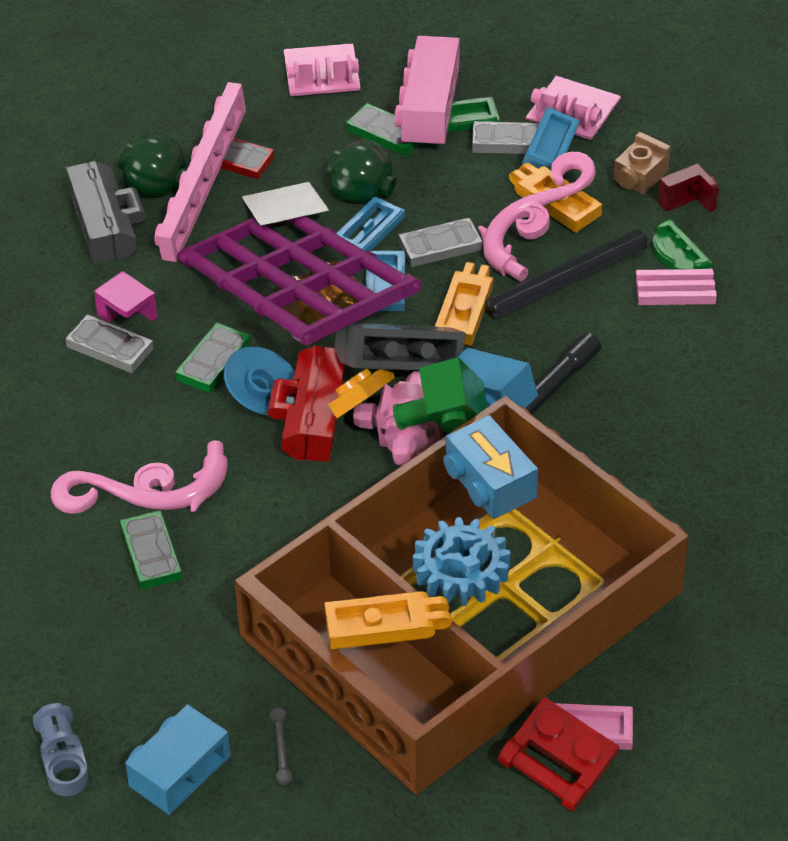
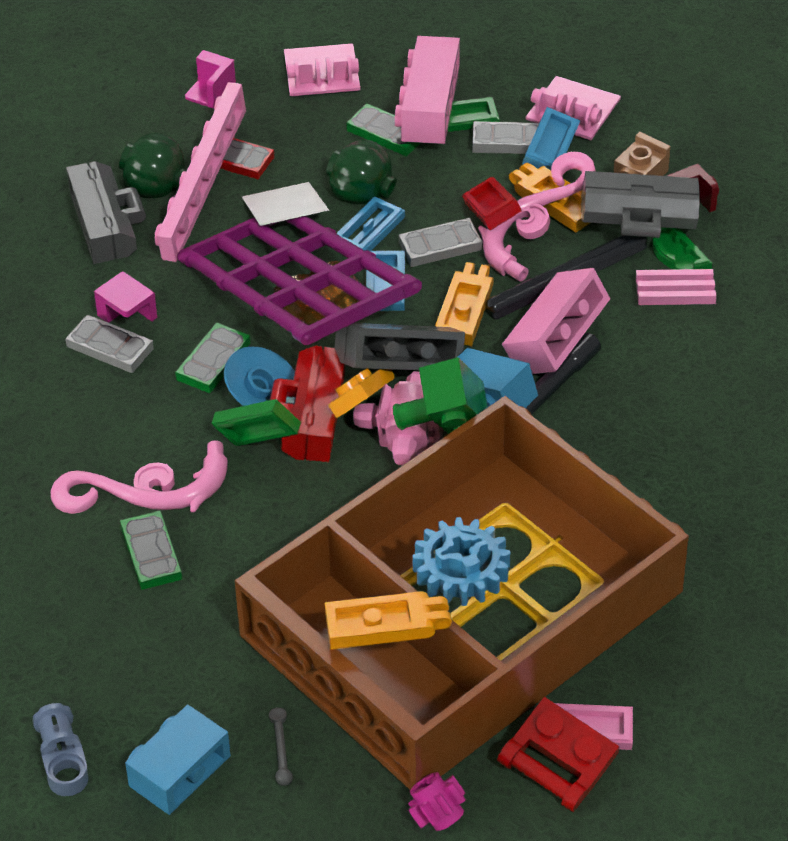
(213, 75): none -> dark pink panel
(256, 422): none -> green tile
(436, 801): none -> dark pink gear
(491, 203): none -> red tile
(491, 467): dark azure brick -> none
(557, 320): none -> bright pink brick
(640, 202): none -> dark grey piece

